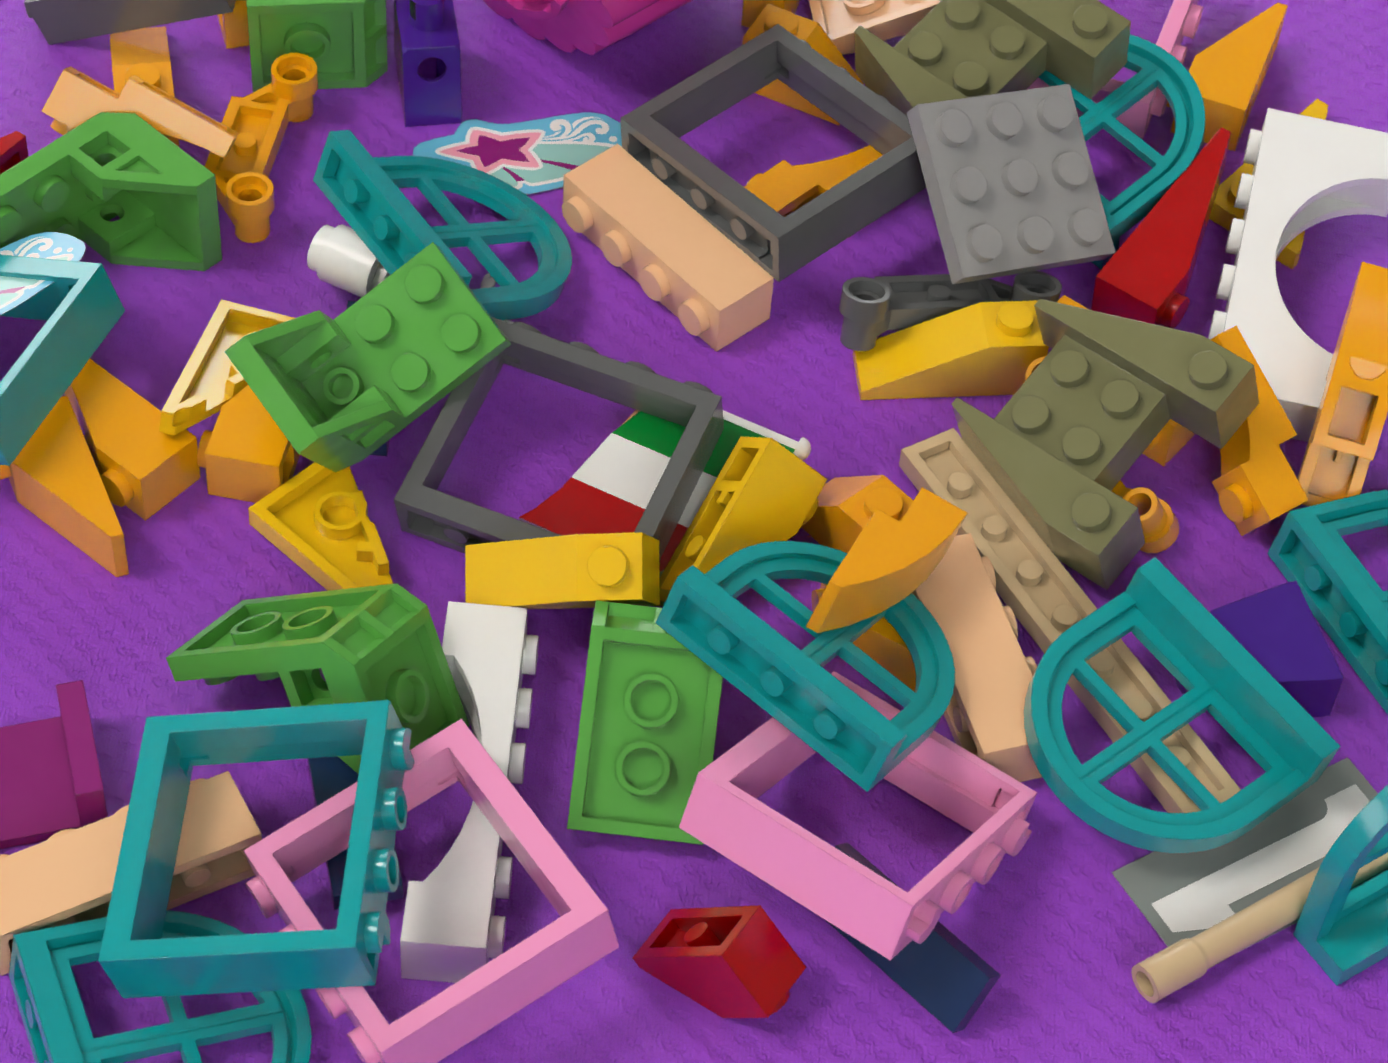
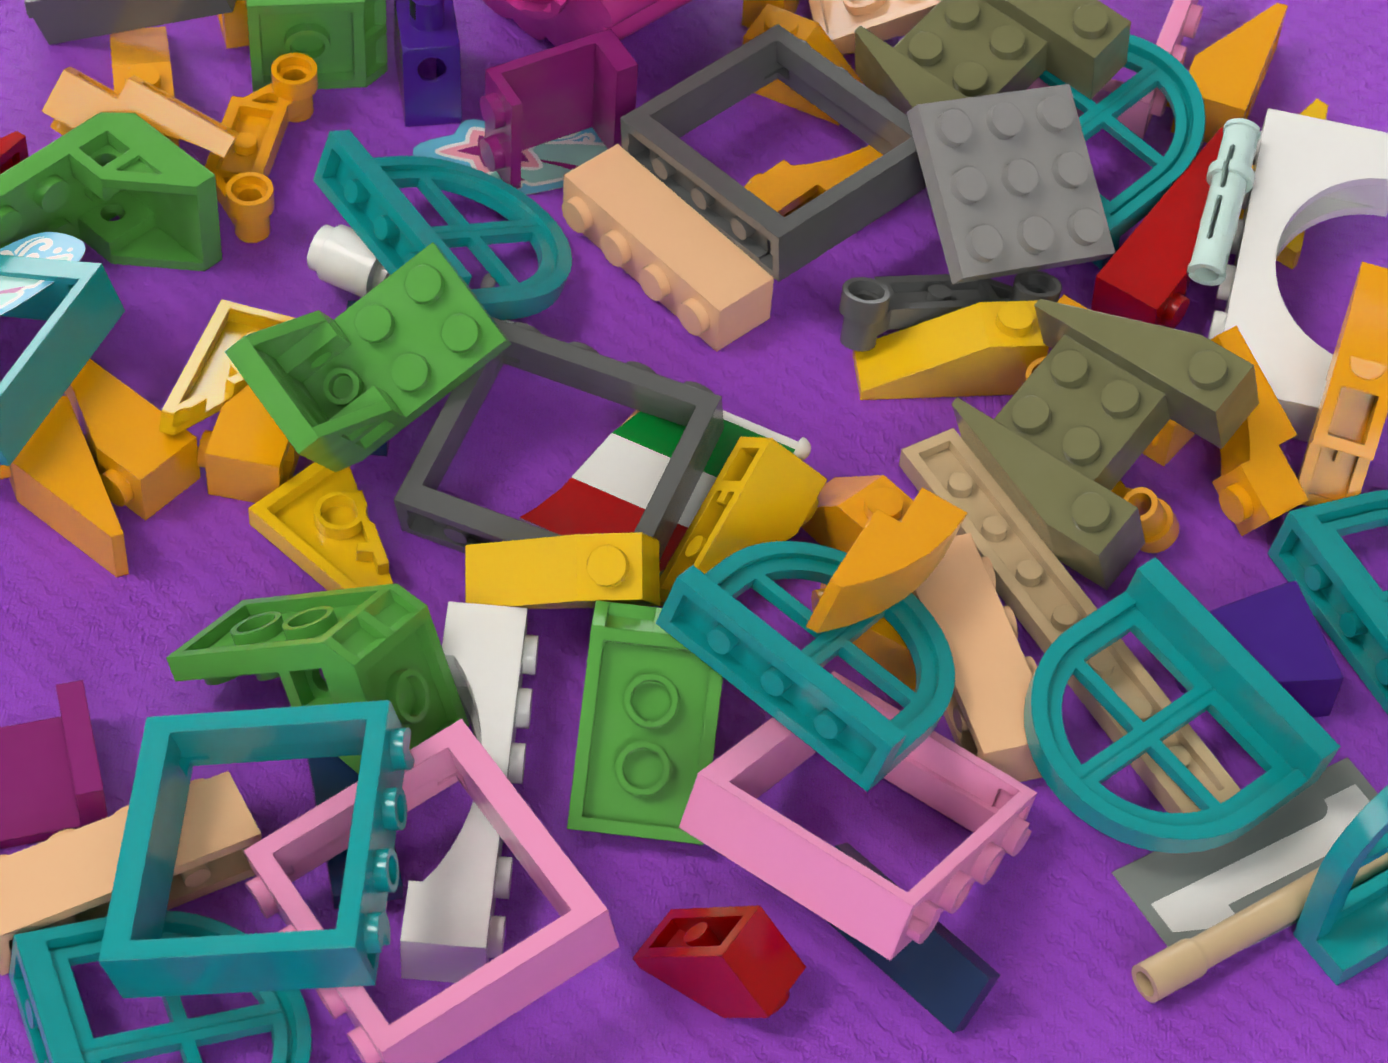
(555, 96): none -> magenta panel
(1229, 181): none -> light aqua pin

